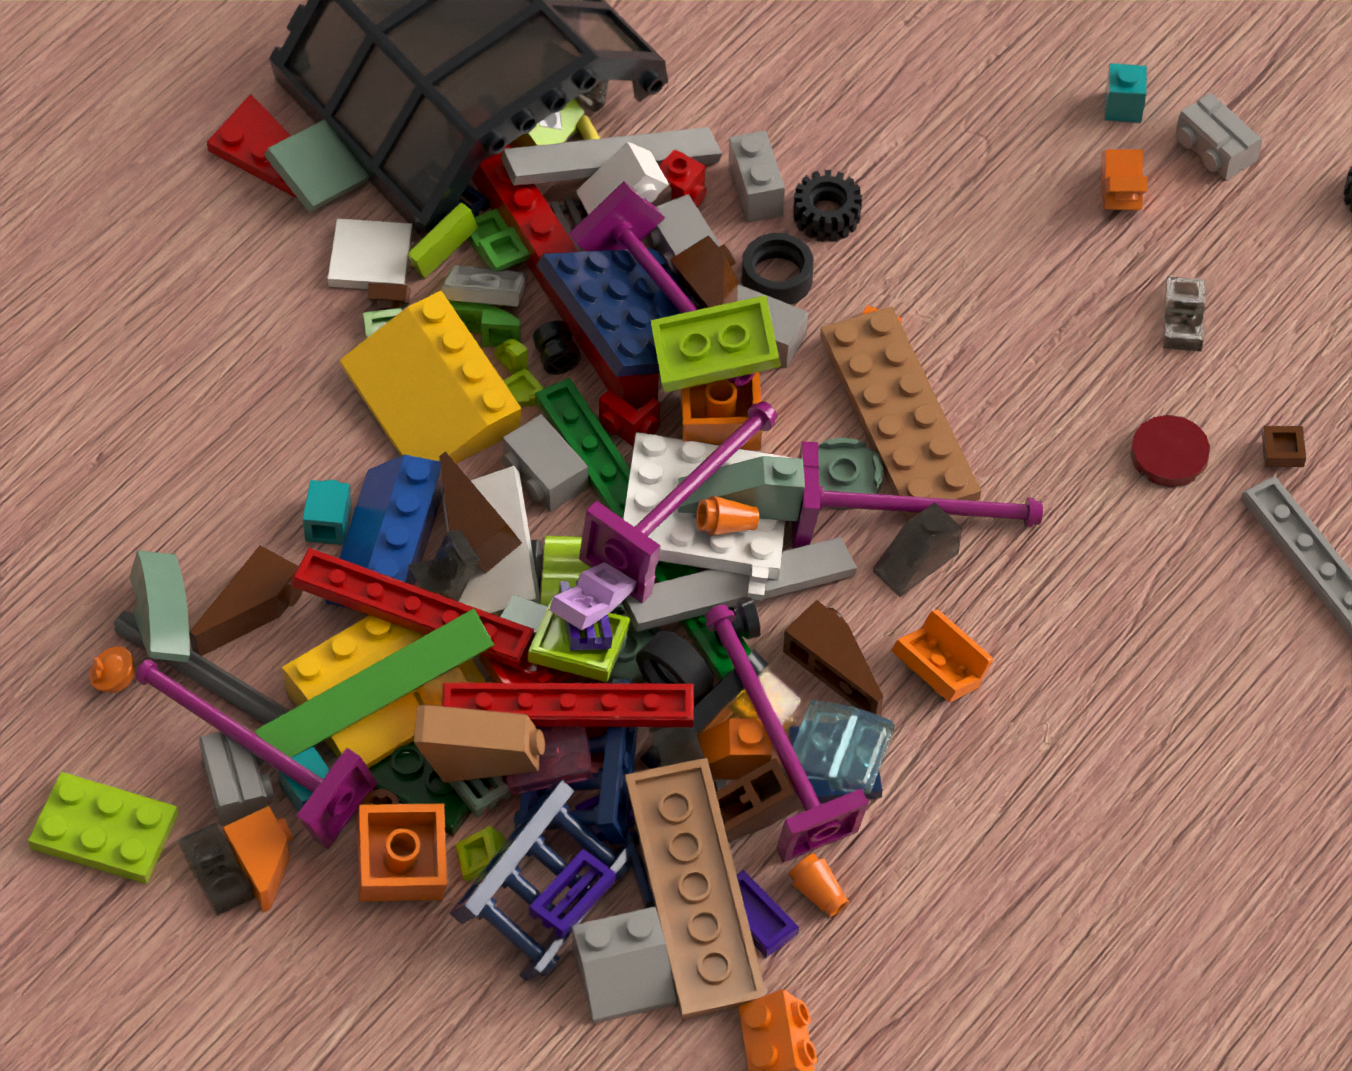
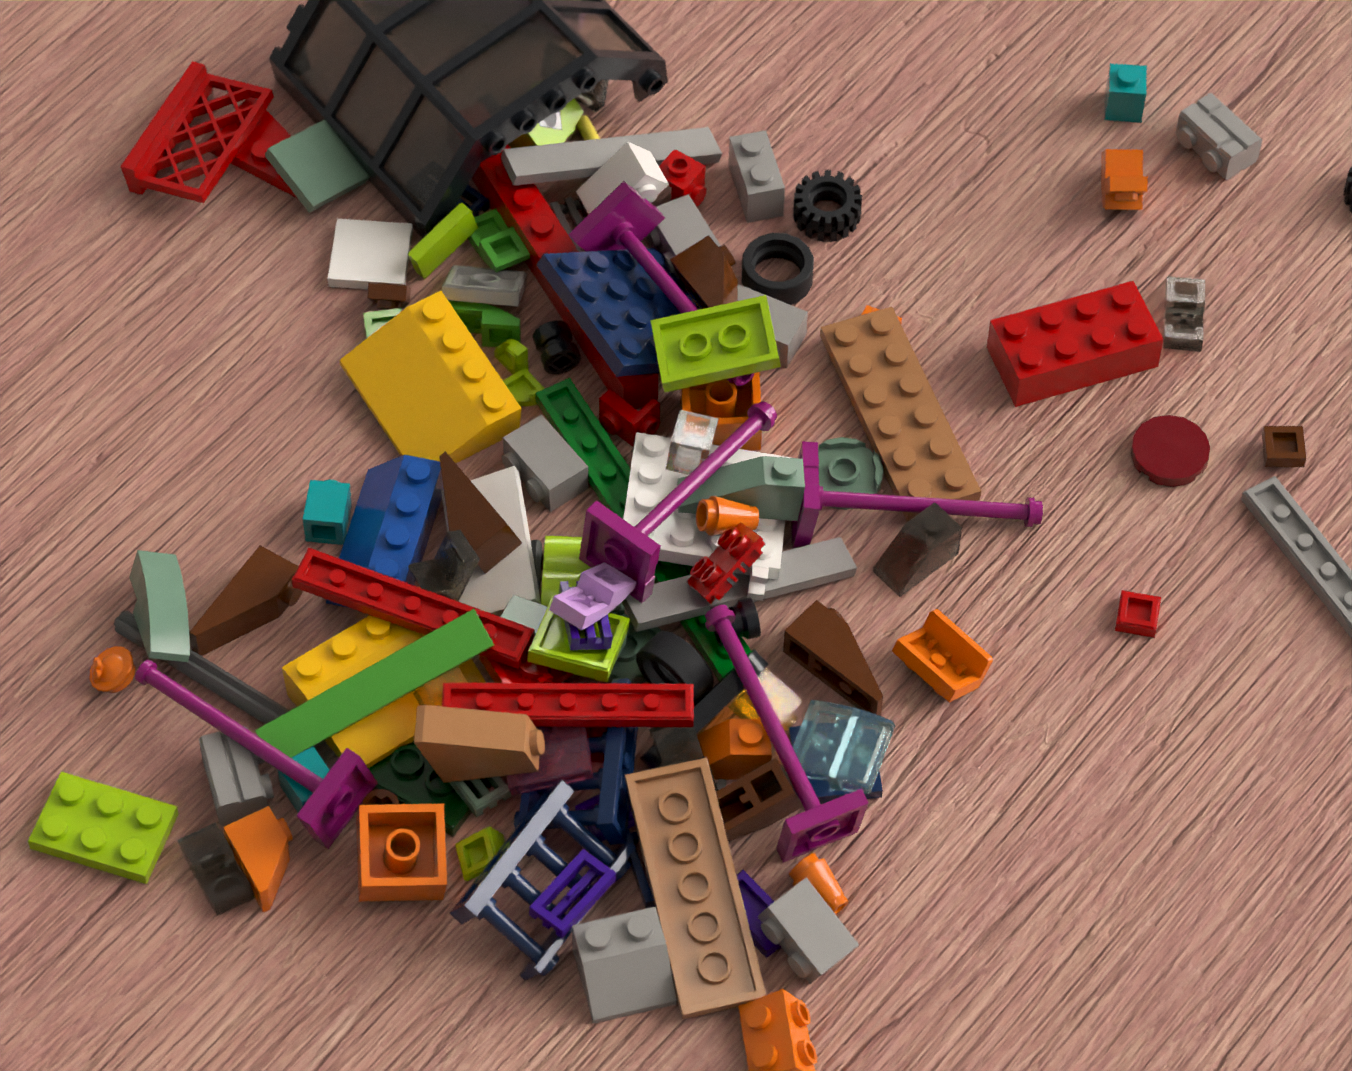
(172, 127): none -> red fence
(691, 441): none -> clear brick
(711, 573): none -> red hinge
(807, 931): none -> light grey brick
(1074, 343): none -> red brick
(1138, 614): none -> red tile

